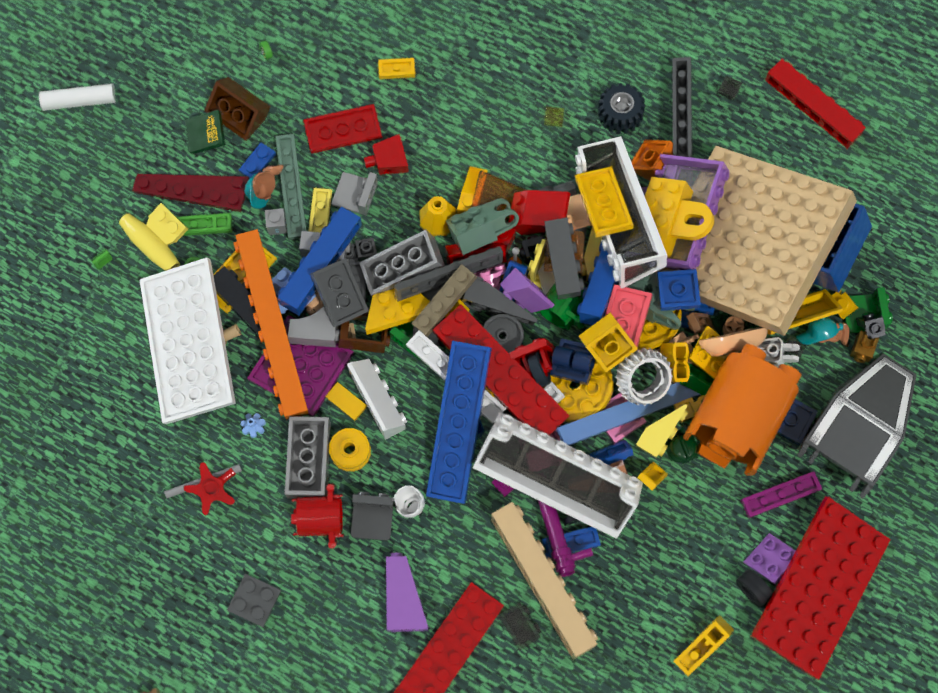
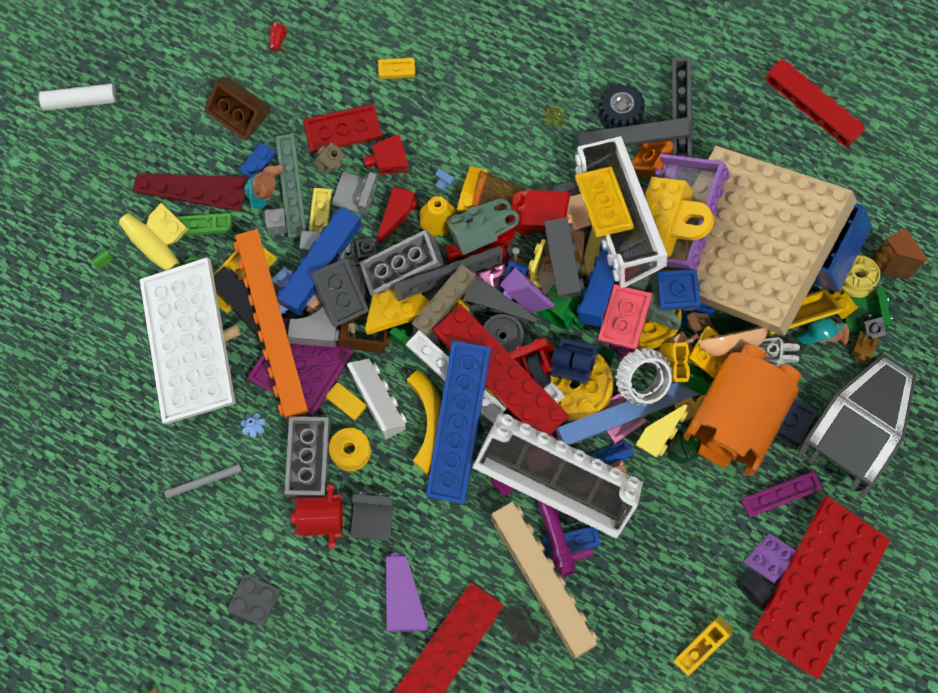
(205, 132): dark green tile -> none
(211, 488): red animal -> none
(265, 49): bright green tile -> none
(277, 36): none -> red cone
(328, 158): none -> dark tan brick
(397, 211): none -> red slope
(410, 494): white hair -> none
(432, 404): none -> yellow brick
(444, 179): none -> medium blue tile
(528, 246): black bracket -> none
(608, 342): yellow slope -> none
(641, 133): none -> dark grey tile
(652, 476): yellow tile -> none
(729, 87): clear smoke plate -> none
(735, 323): medium nougat wheel -> none
(868, 280): none -> light yellow wheel
(900, 255): none -> dark orange slope

